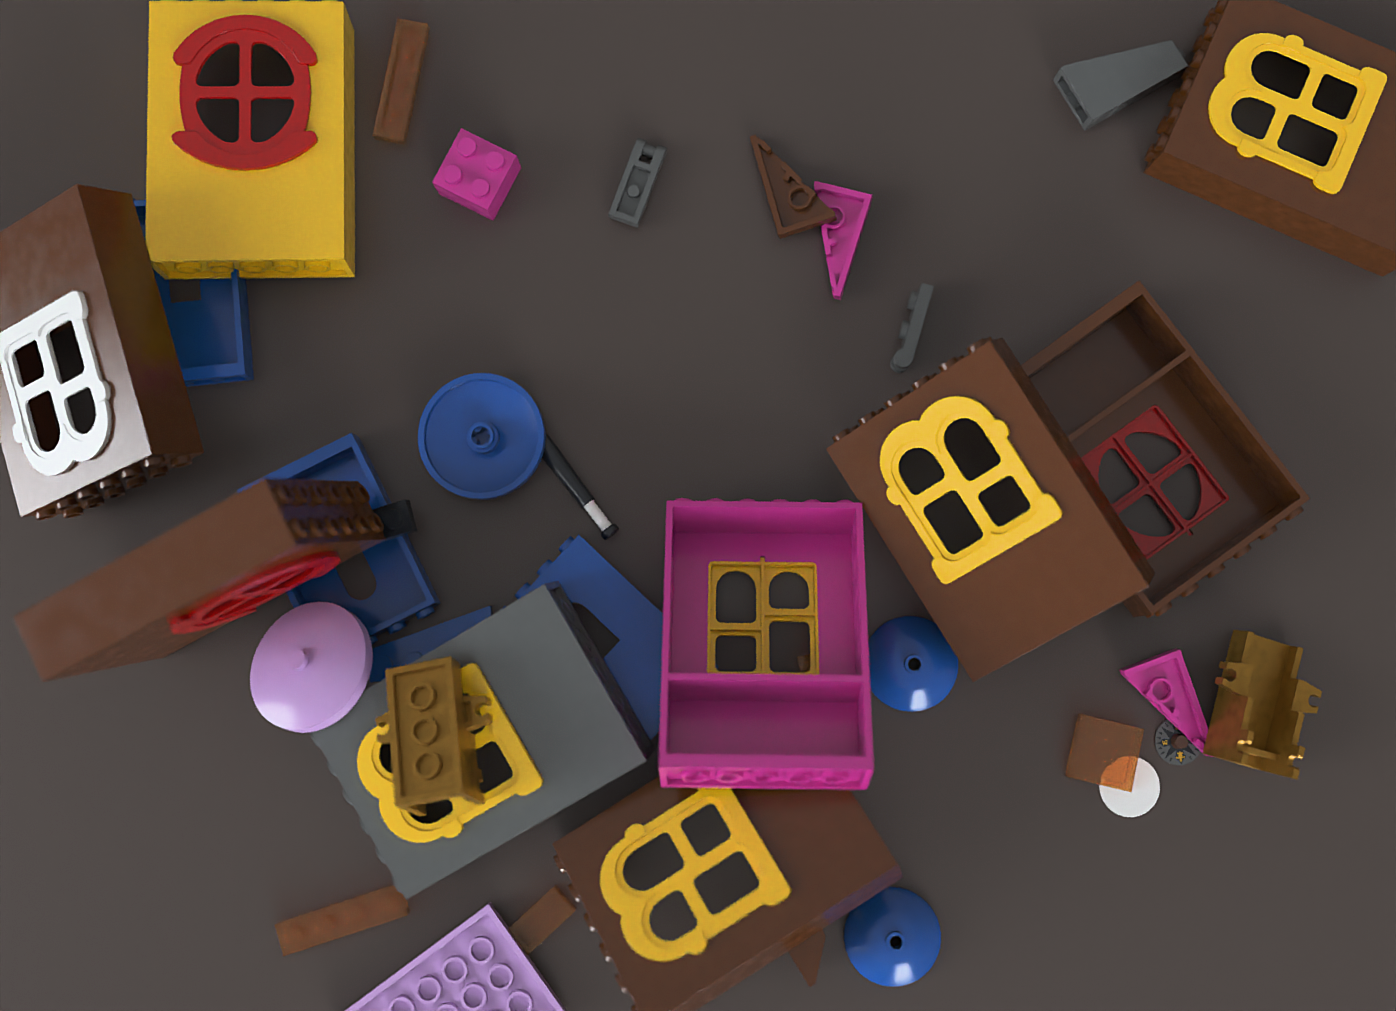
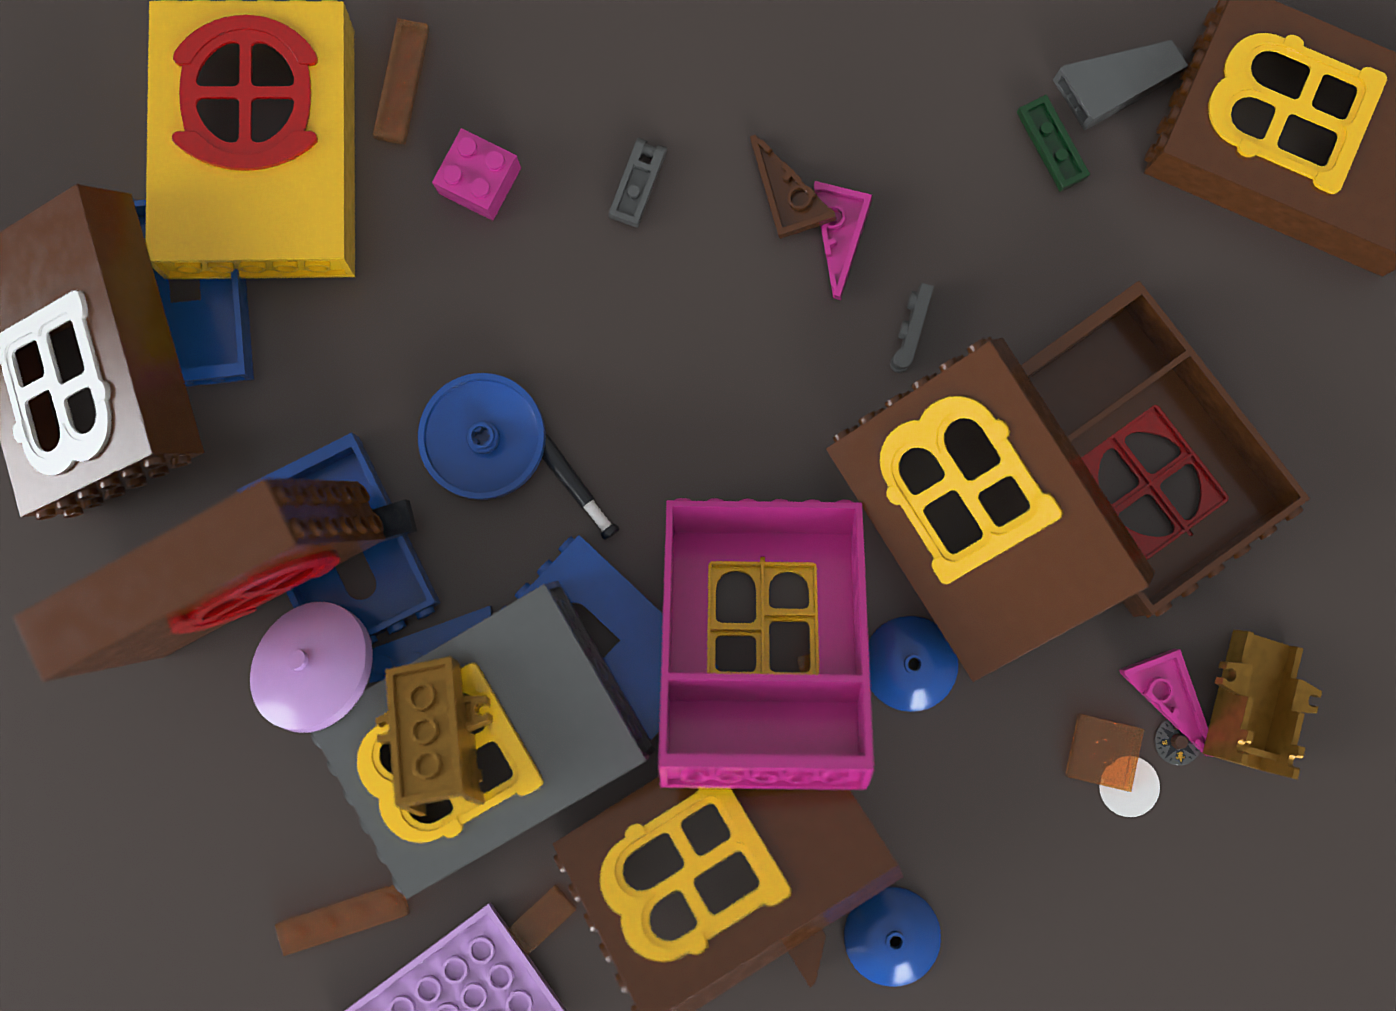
(1053, 143): none -> dark green plate

